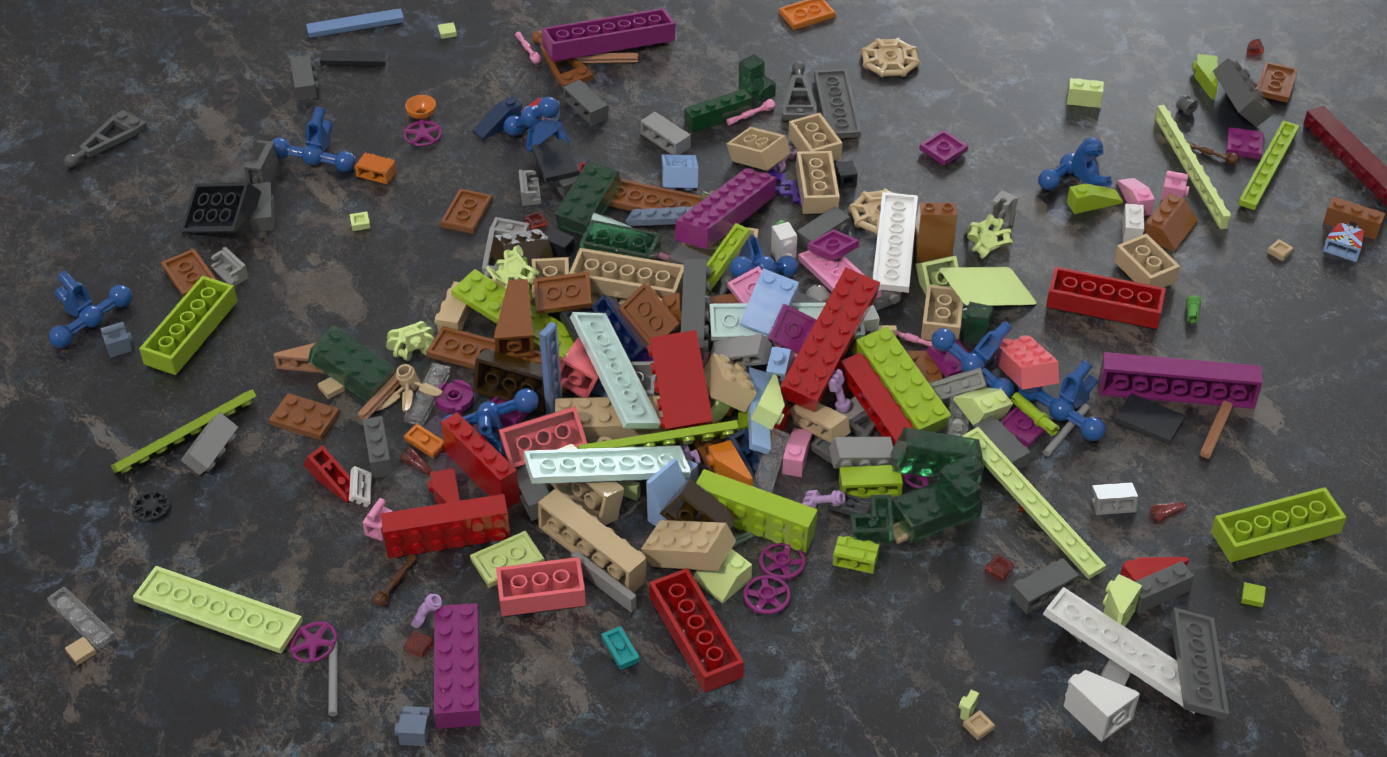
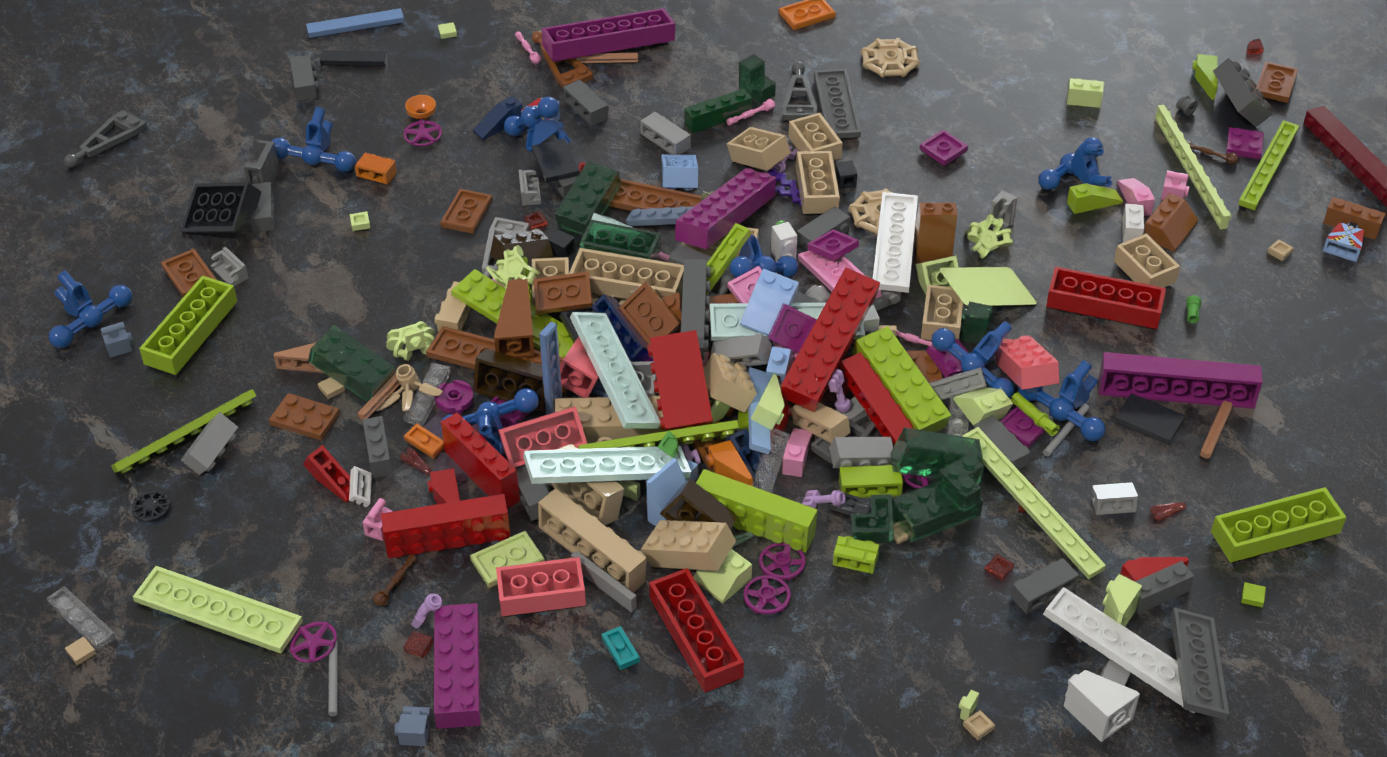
(669, 444): none -> bright green tile

